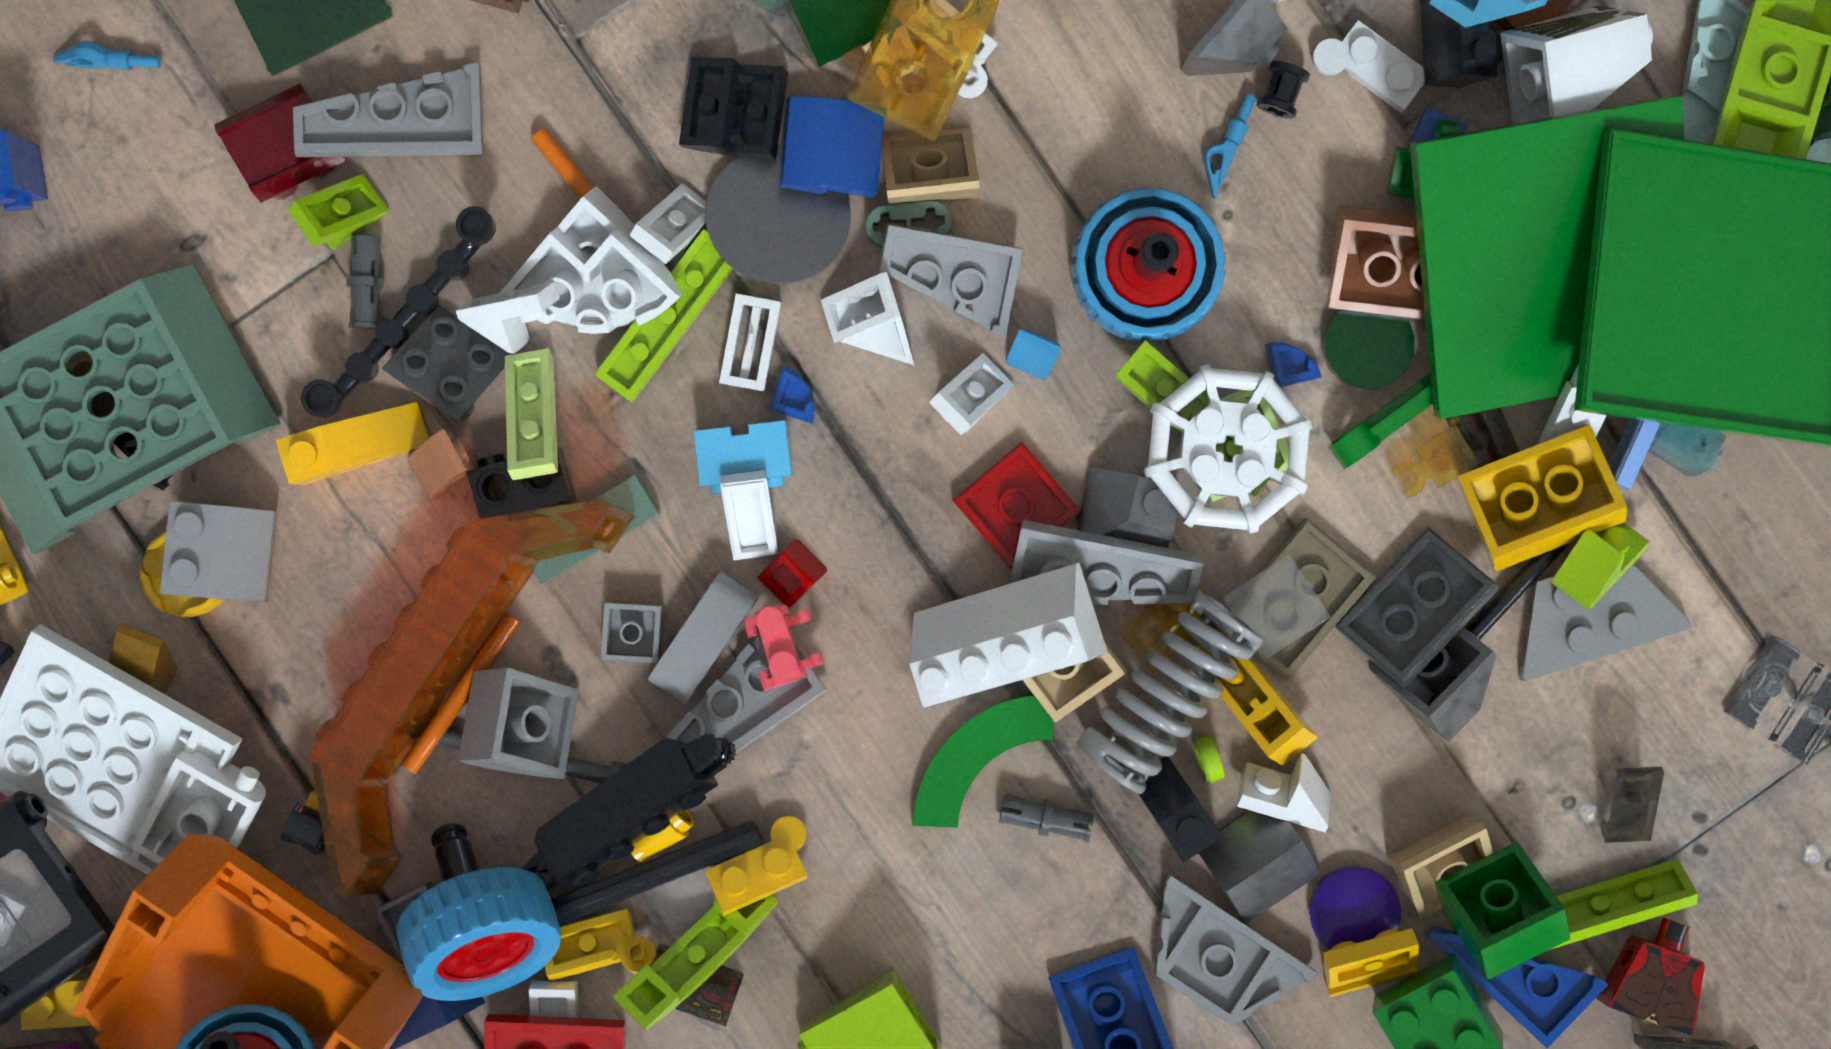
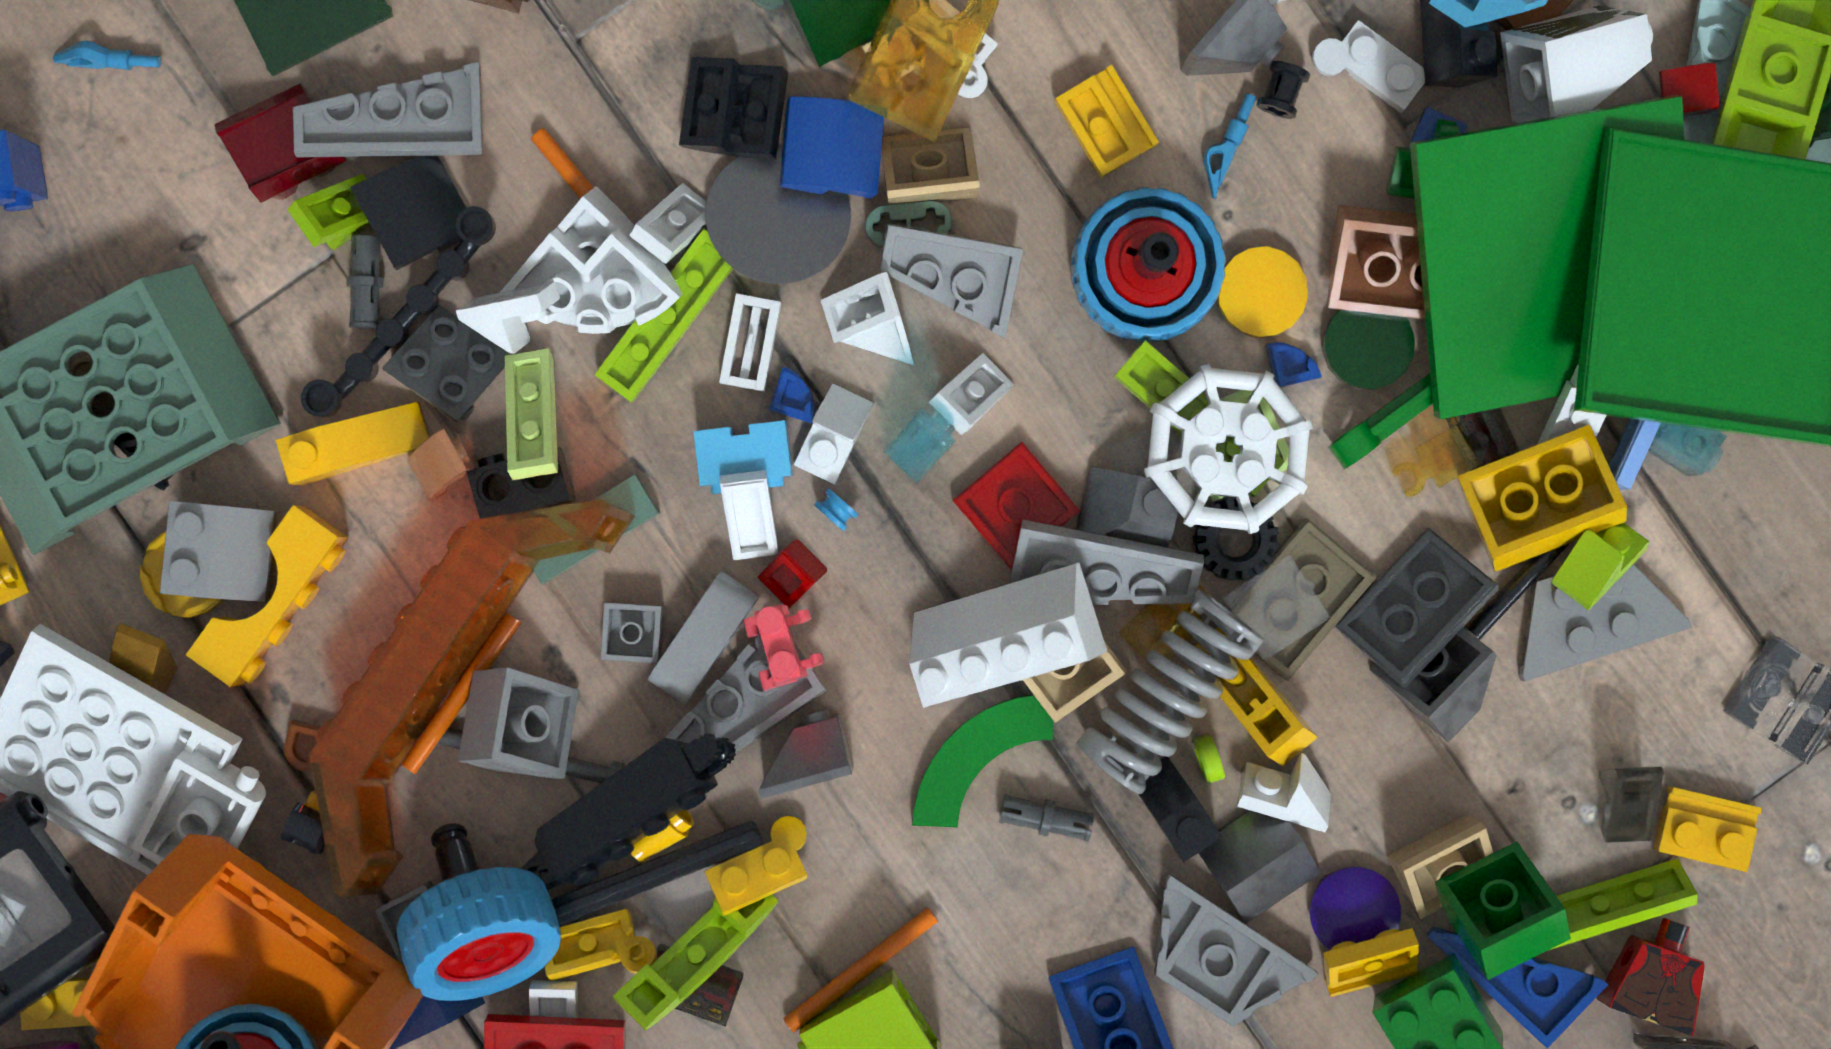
(299, 744): none -> dark orange tile
(302, 550): none -> yellow arch
(411, 209): none -> black slope
(811, 755): none -> flat silver slope
(833, 433): none -> white slope
(836, 509): none -> dark azure bush
(860, 969): none -> orange bar
(921, 444): none -> clear light blue slope
(1033, 354): dark azure slope -> none
(1106, 121): none -> yellow plate
(1241, 567): none -> black tyre
(1262, 292): none -> yellow tile
(1695, 84): none -> red slope
(1707, 829): none -> yellow plate

